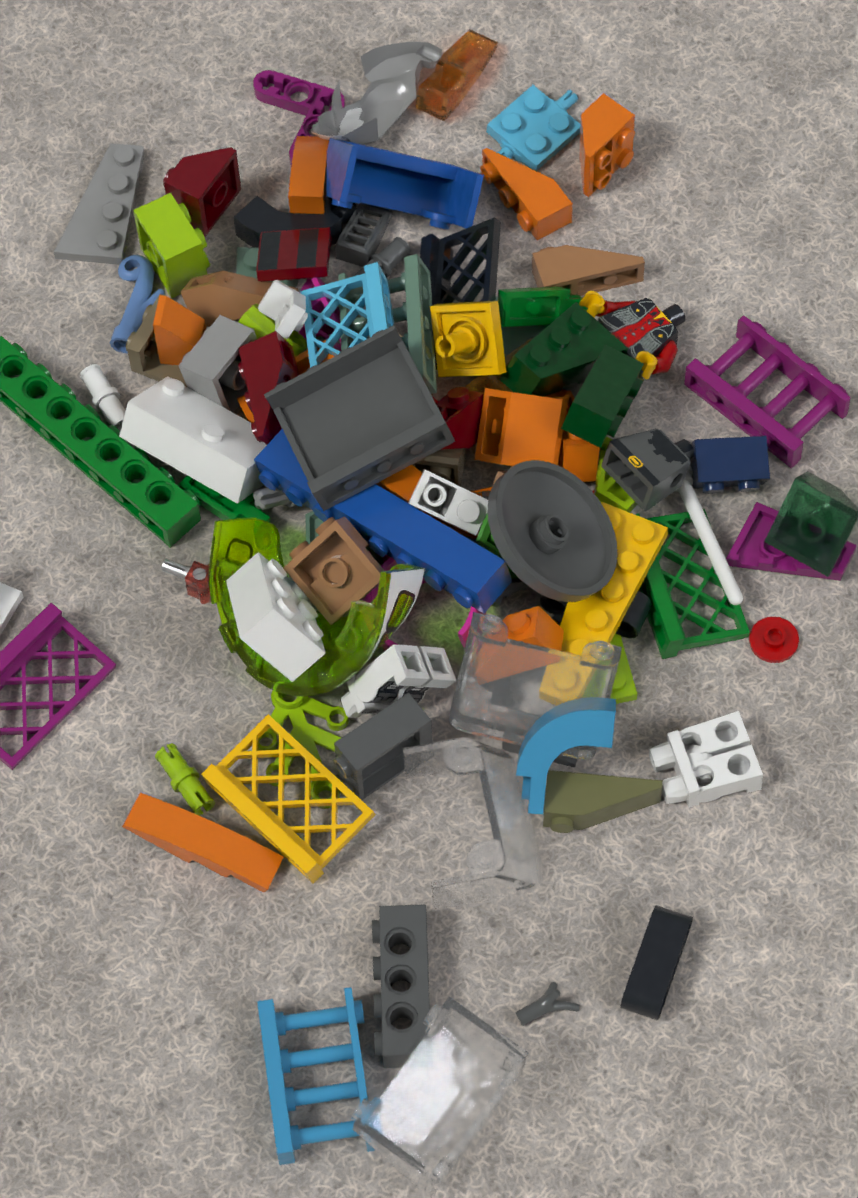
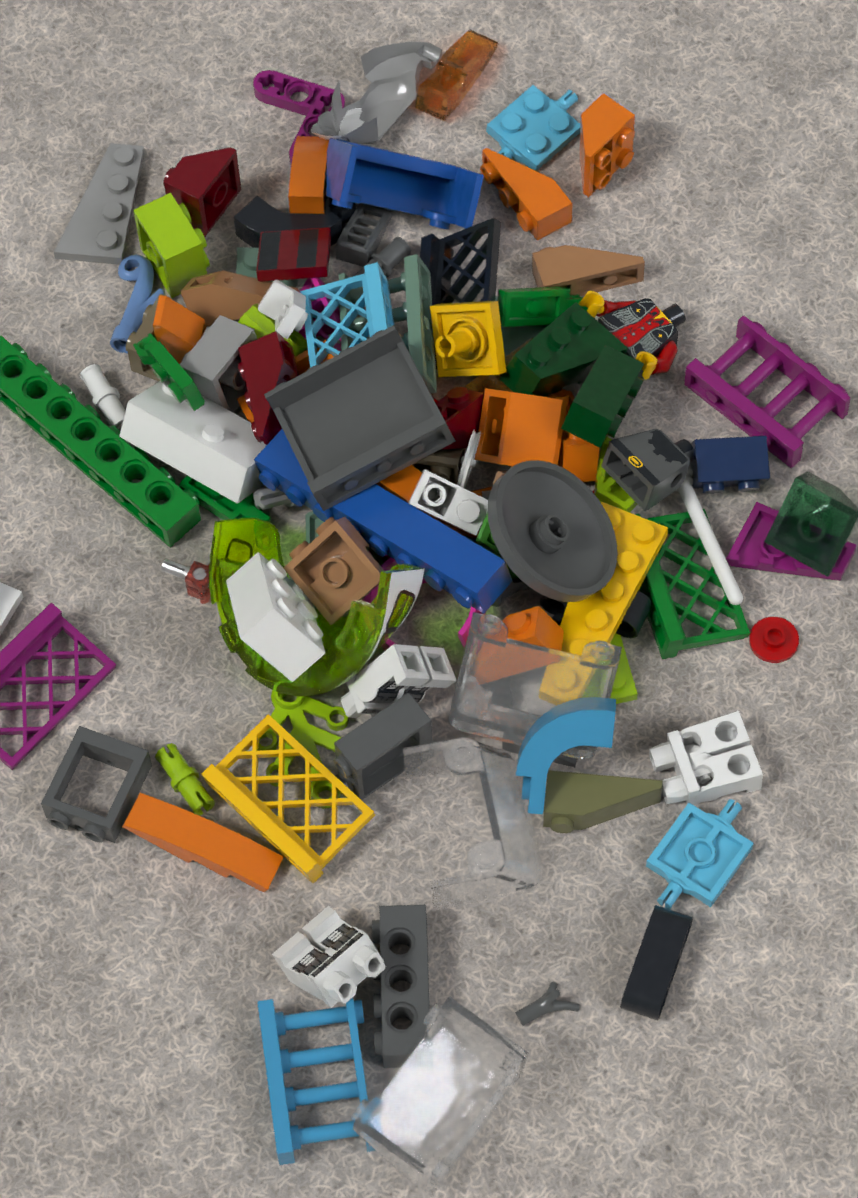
(108, 751): none -> dark grey window
(167, 368): none -> green hinge
(333, 962): none -> white hips
(468, 460): none -> white wheel
(699, 854): none -> medium azure plate

